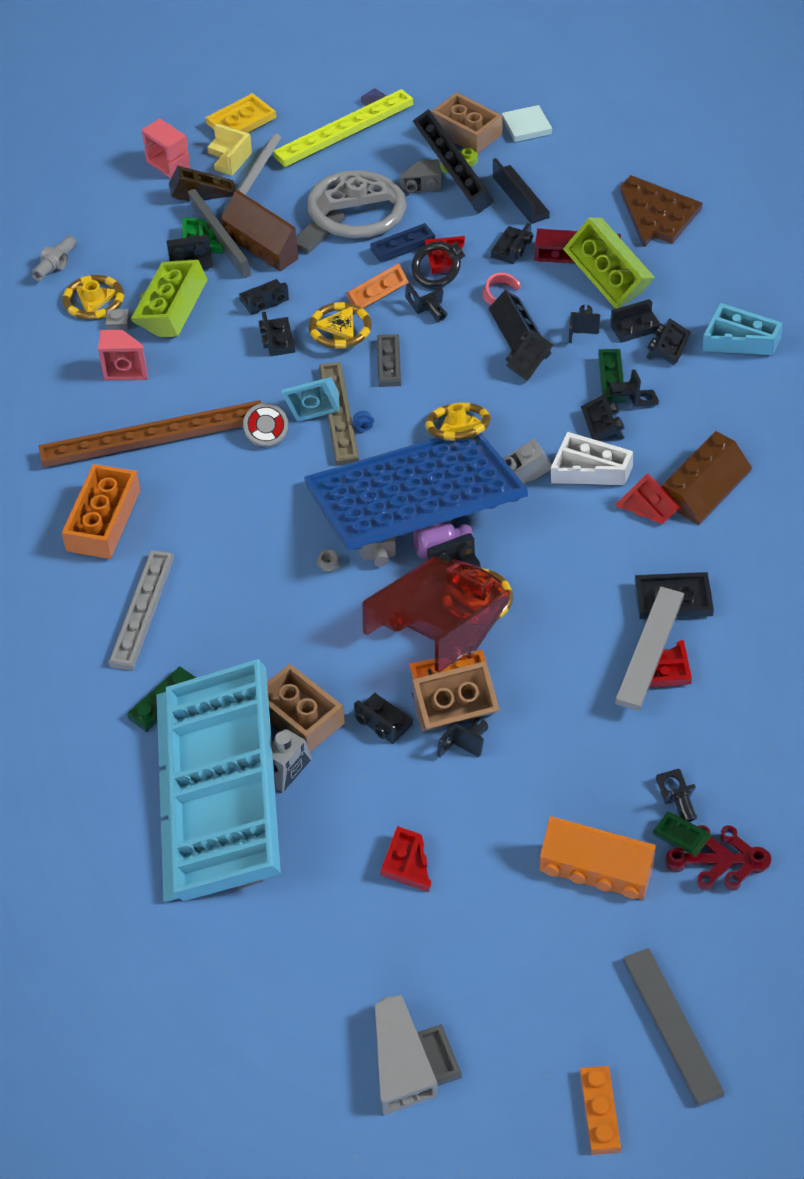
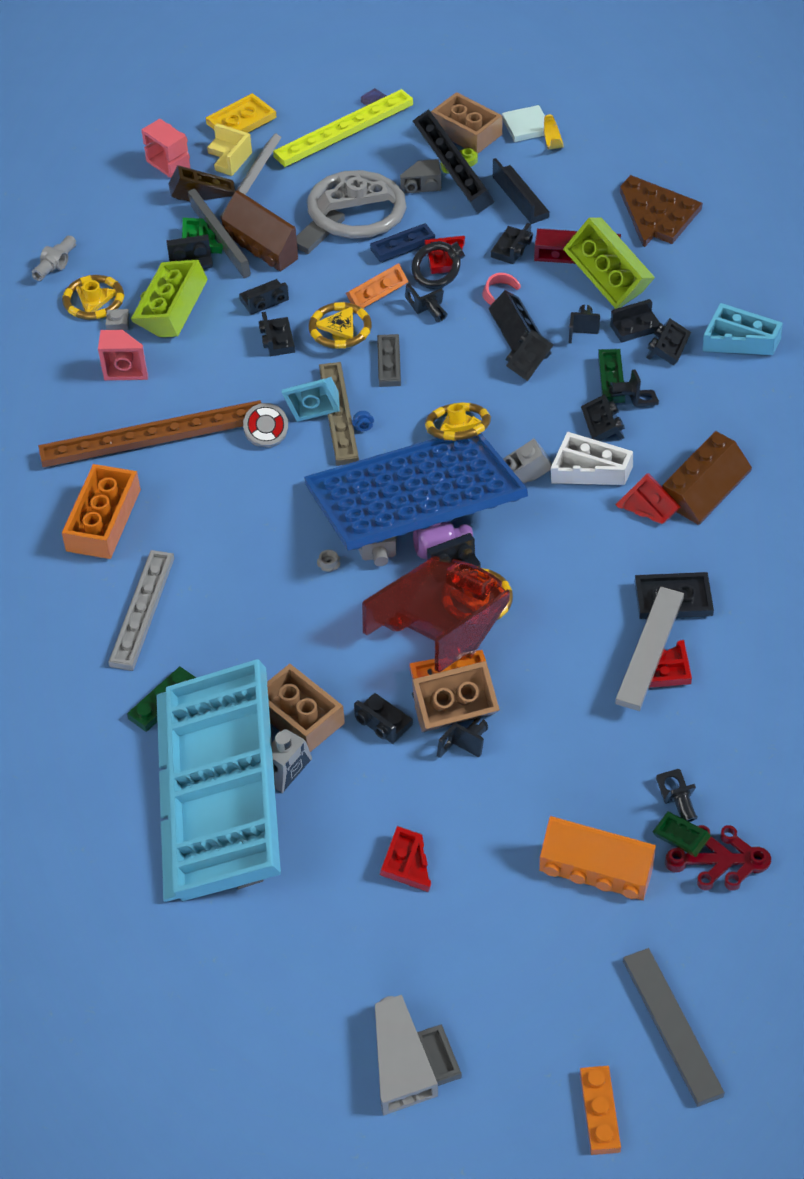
(552, 134): none -> yellow helmet

